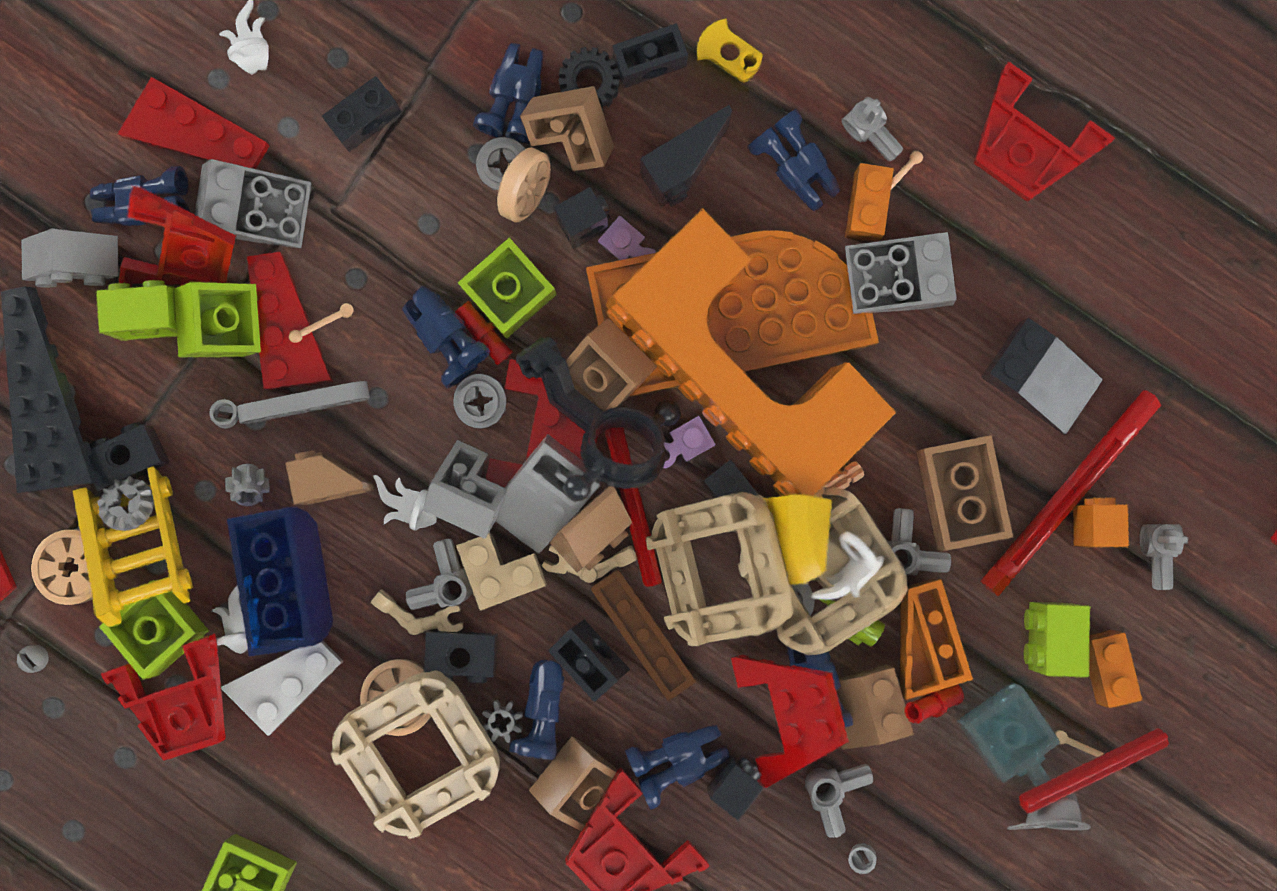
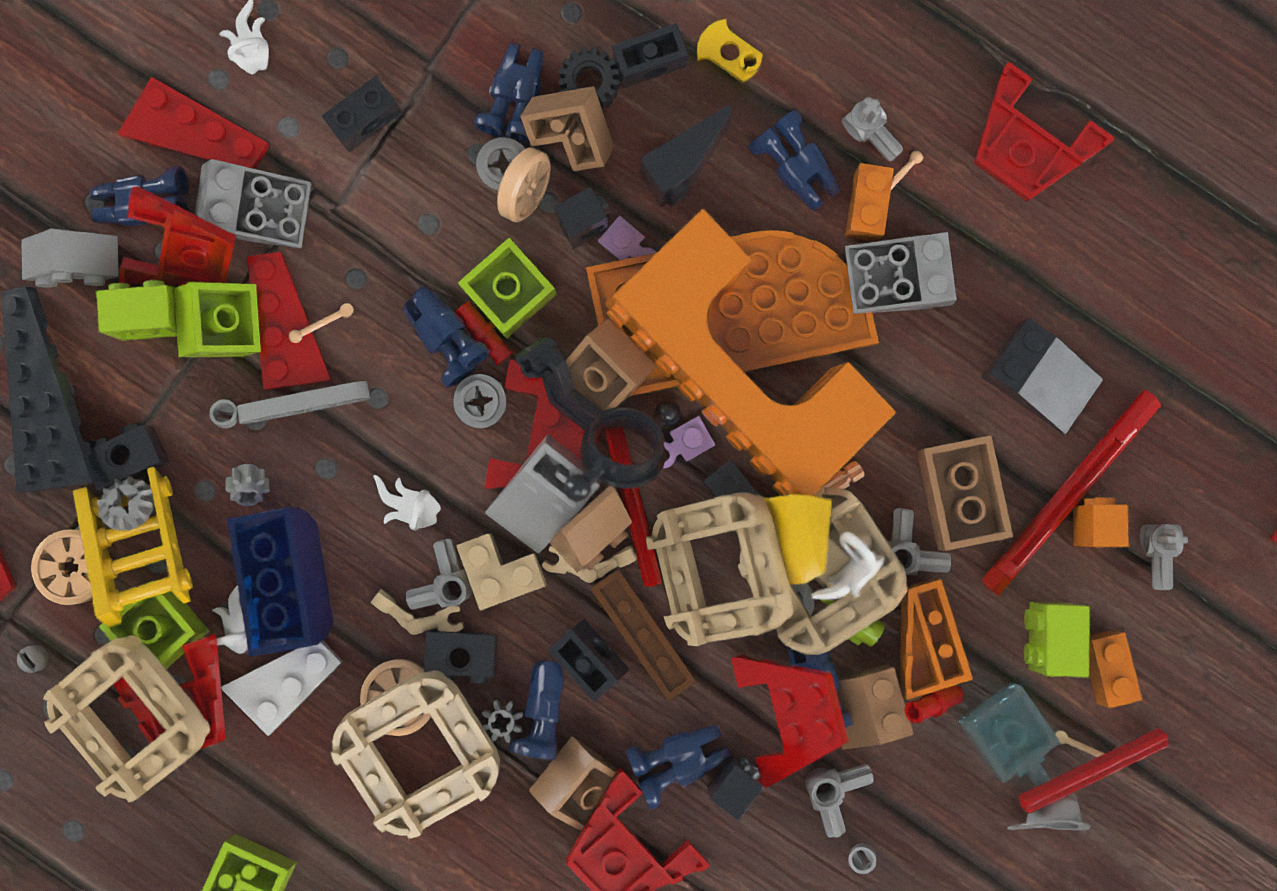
(70, 711): none -> tan plate
(322, 479): medium nougat slope -> none
(462, 495): light grey brick -> none

